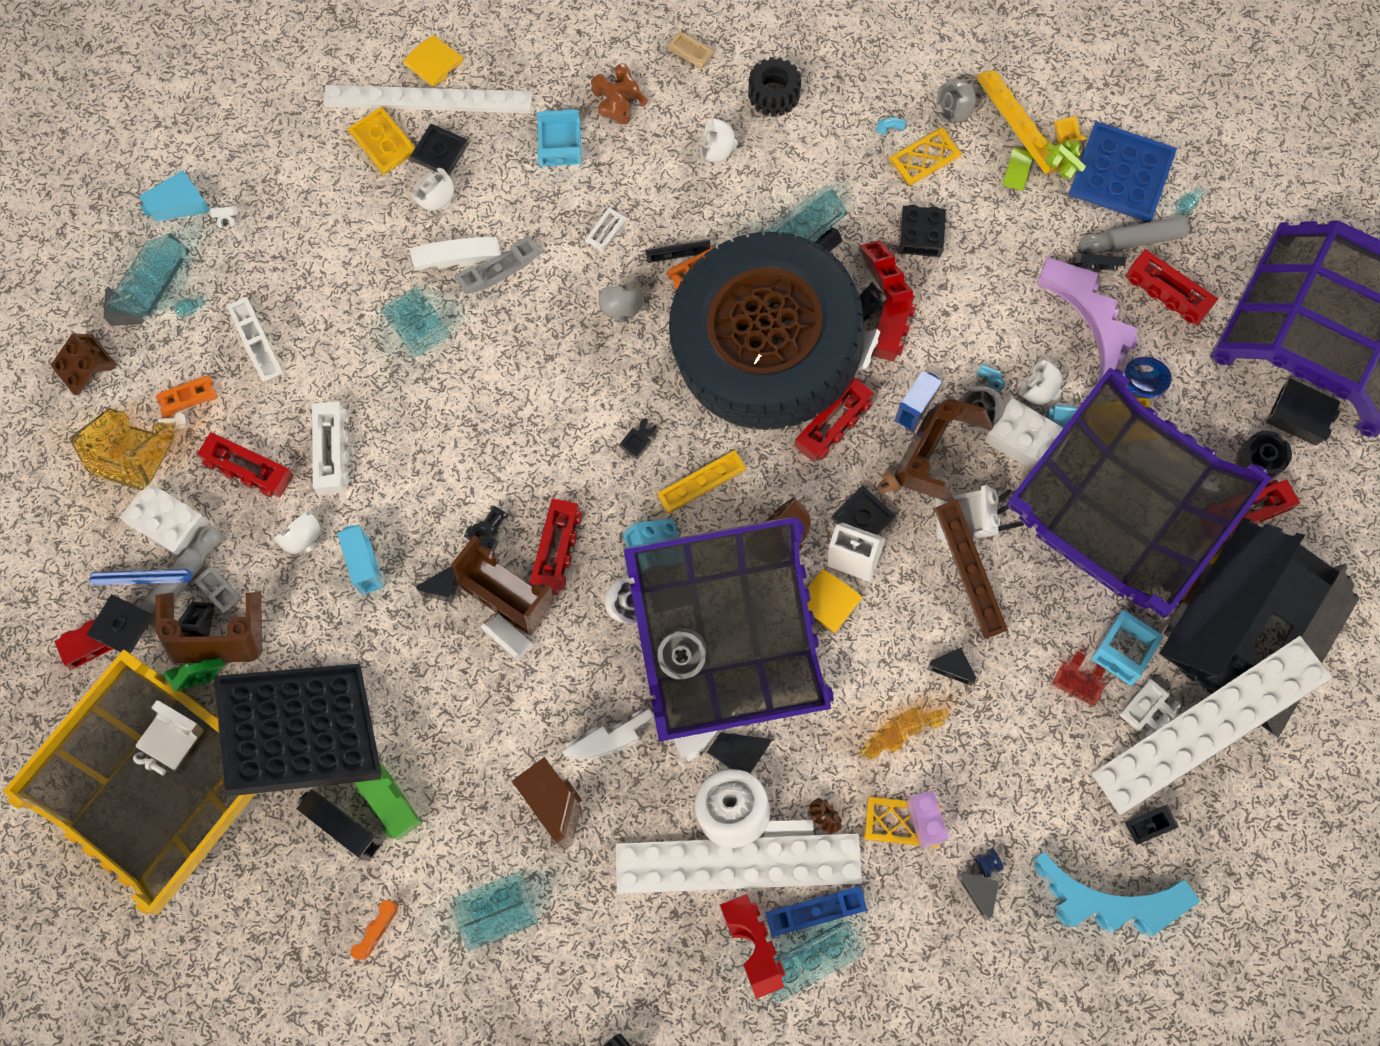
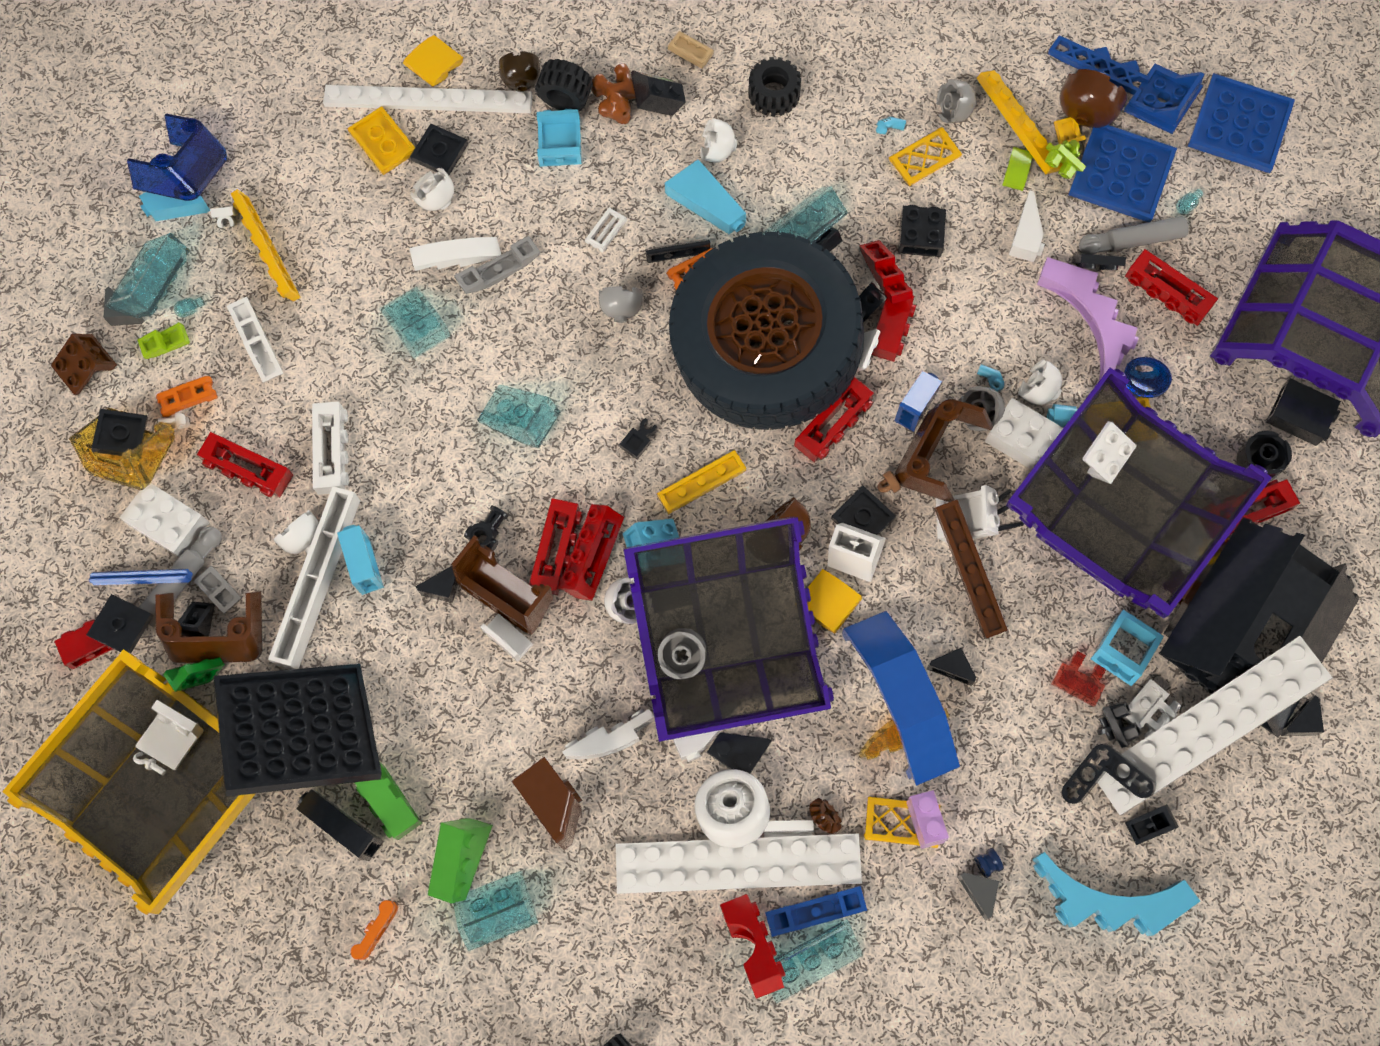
(118, 432): none -> black plate
(159, 343): none -> lime slope
(187, 171): none -> clear blue windscreen
(267, 250): none -> yellow plate
(313, 580): none -> white brick
(457, 858): none -> bright green wedge
(519, 71): none -> dark brown cylinder
(520, 415): none -> clear light blue slope
(563, 85): none -> black tyre
(591, 552): none -> red brick
(657, 93): none -> black slope
(706, 197): none -> medium azure slope
(907, 695): none -> blue panel
(1029, 232): none -> white slope
(1091, 98): none -> reddish brown cylinder
(1108, 453): none -> white bracket
(1109, 766): none -> black beam
(1123, 733): none -> black hips
(1176, 89): none -> blue piece
(1241, 123): none -> blue plate
(1306, 720): none -> black slope

